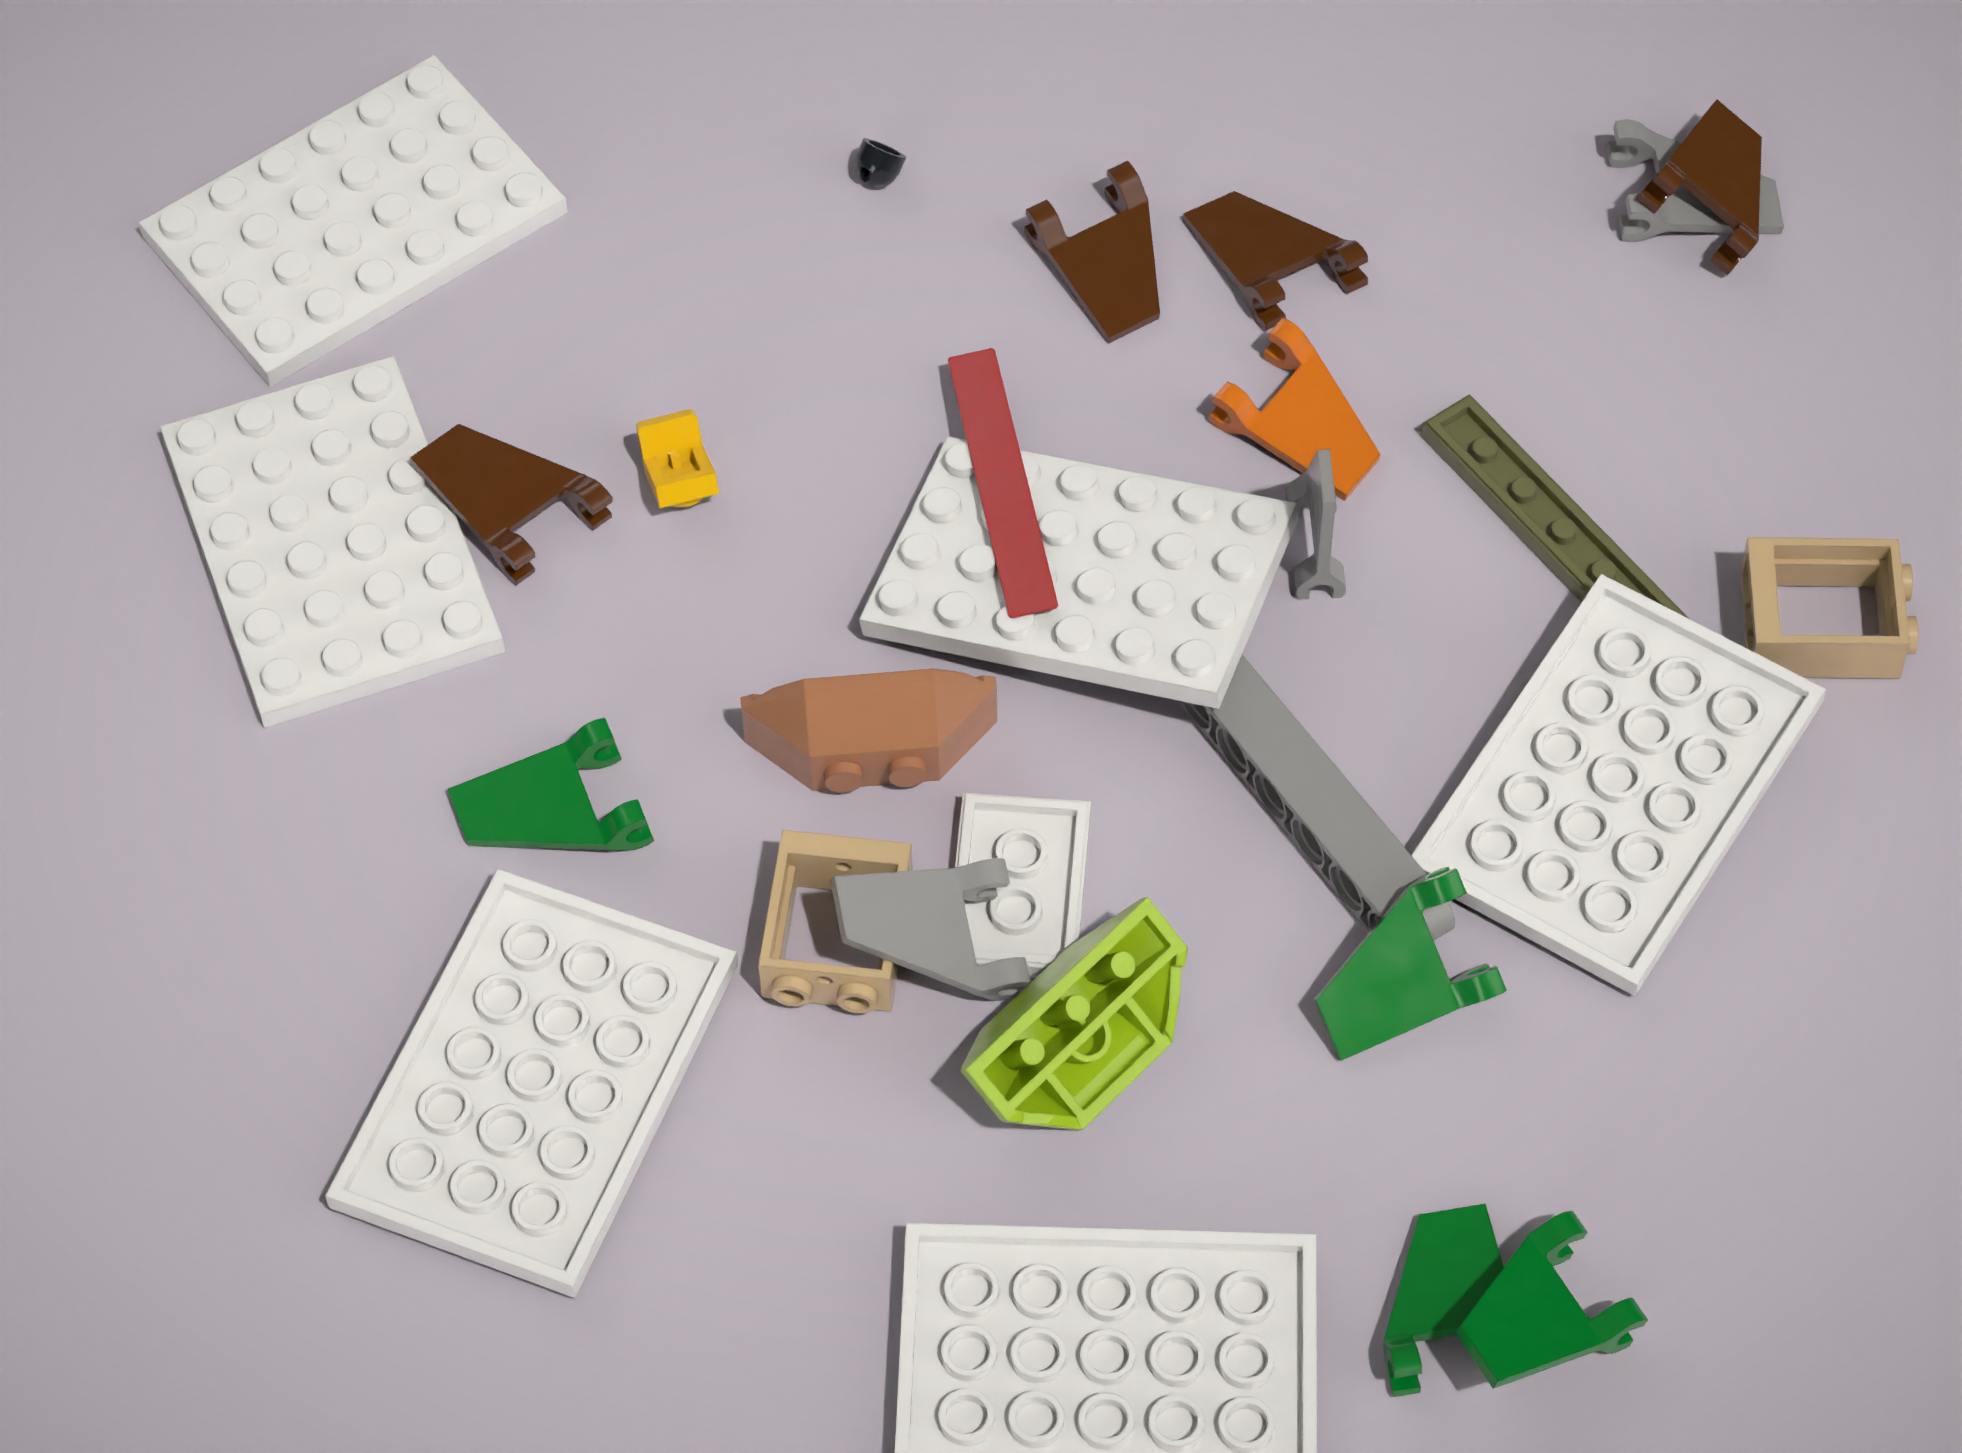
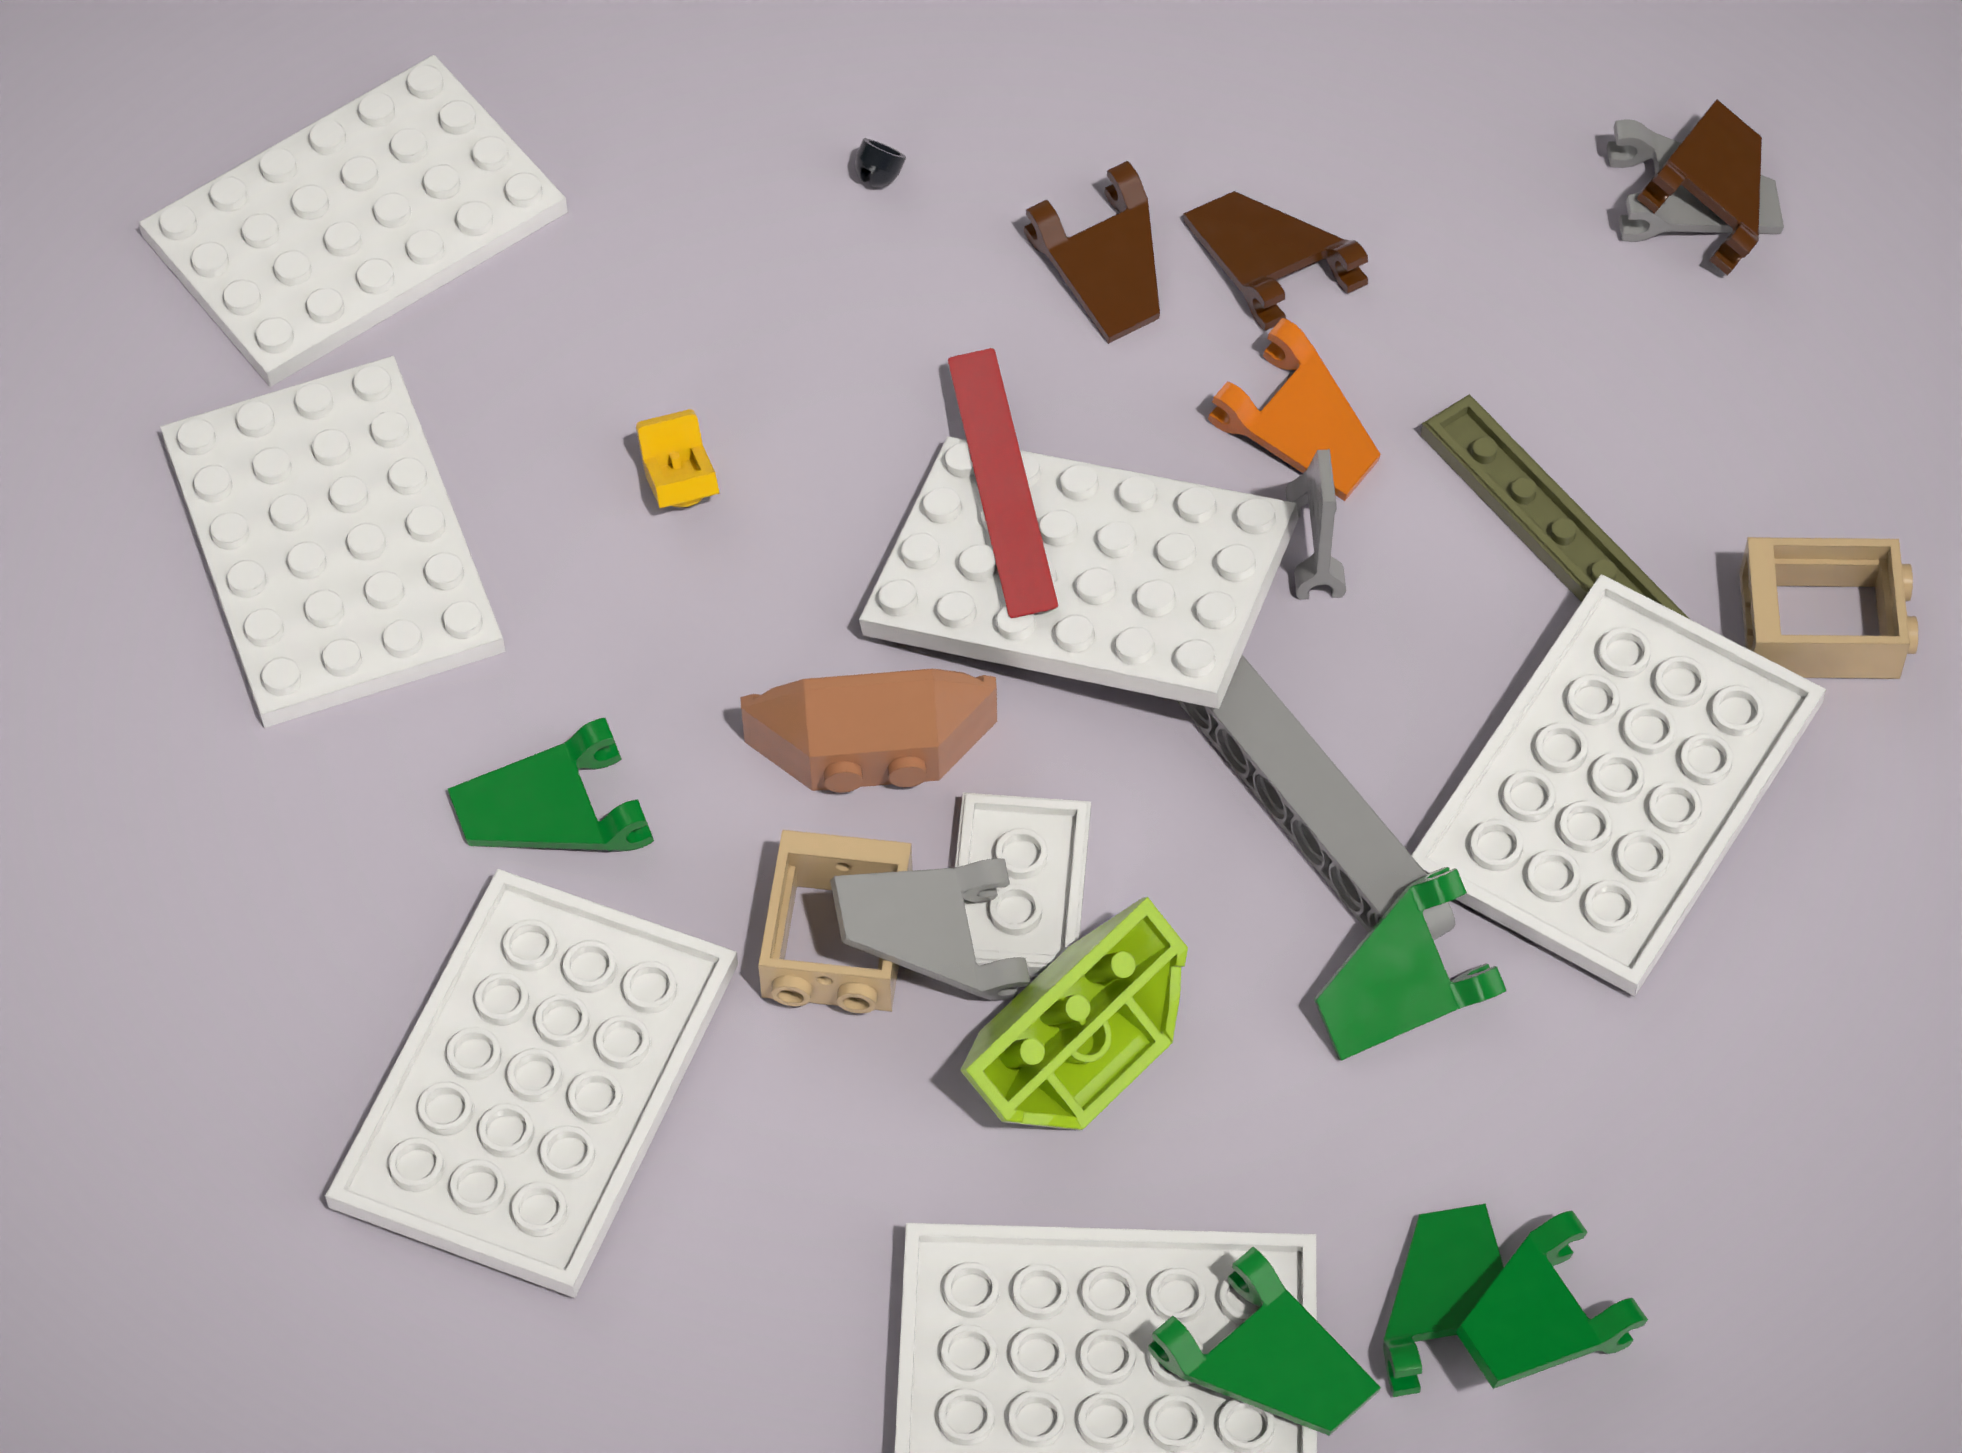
(502, 488): reddish brown flag -> none
(1274, 1358): none -> green flag

